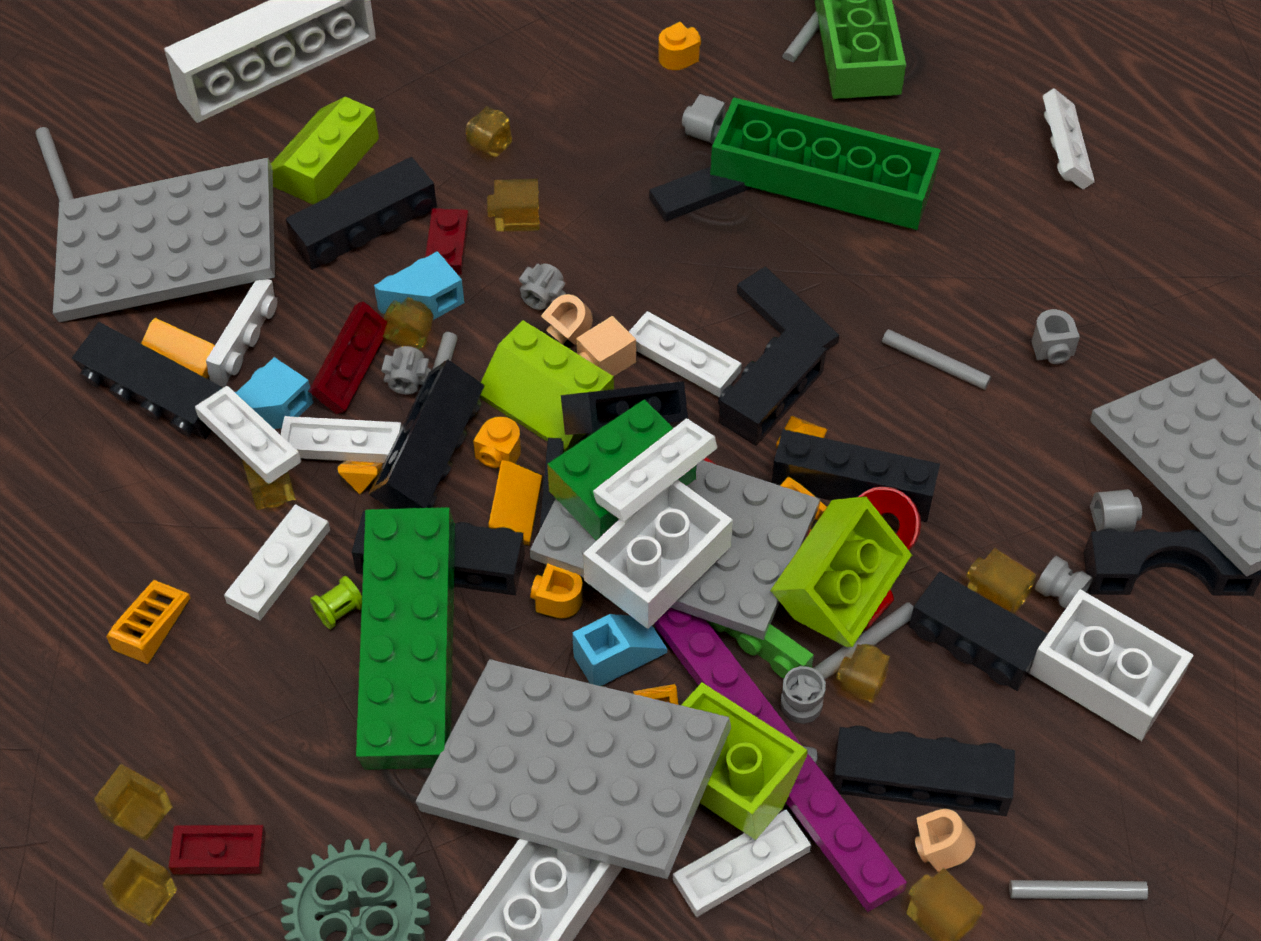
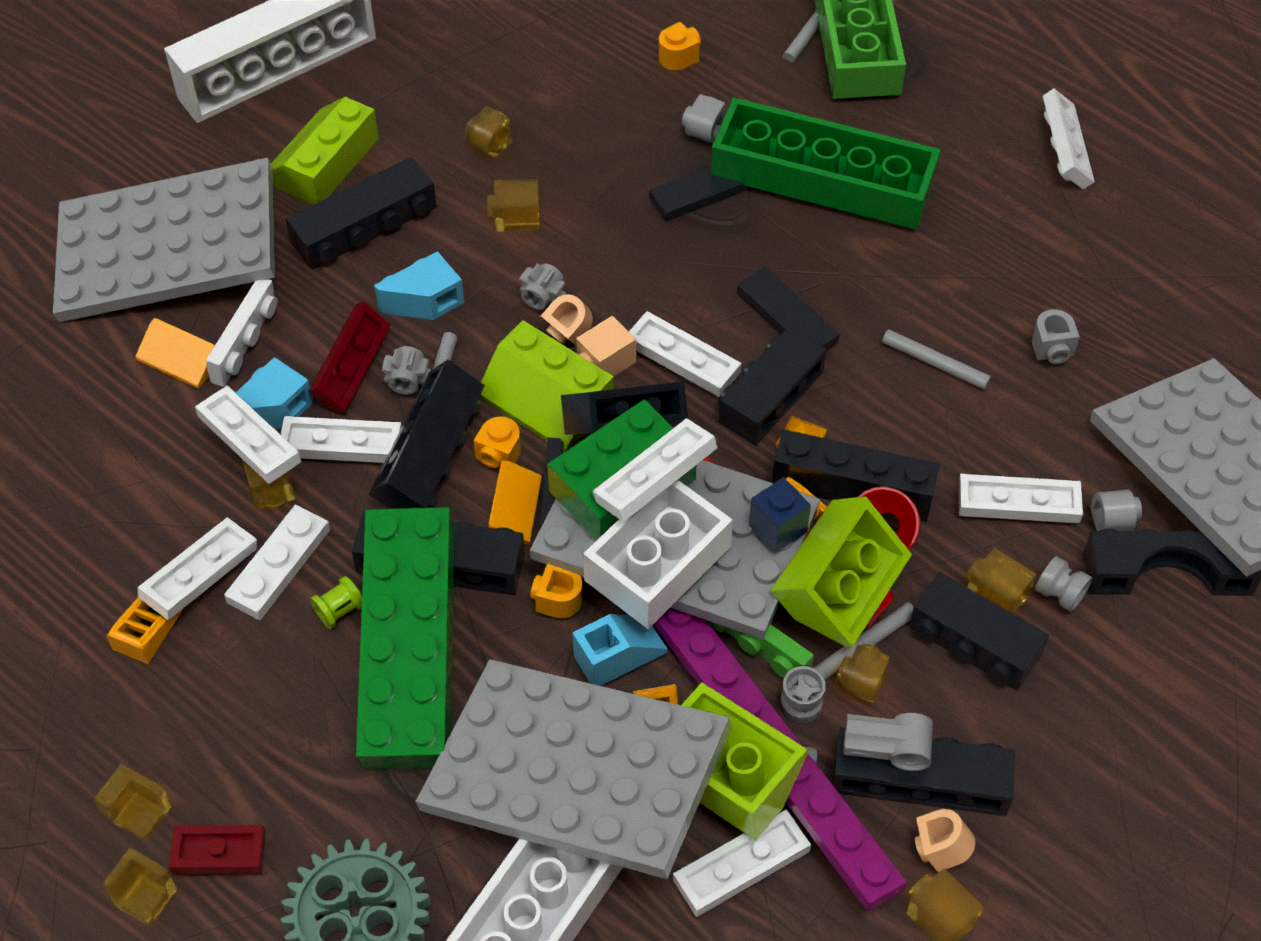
(54, 164): light grey bar -> none
(145, 378): black brick -> none
(197, 568): none -> white plate
(359, 474): light orange slope -> none
(408, 323): clear yellow plate -> none
(448, 236): dark red plate -> none
(779, 515): none -> dark blue brick
(902, 740): none -> light grey piece
(1020, 498): none -> white plate
(1078, 889): light grey bar -> none
(1110, 664): white brick -> none

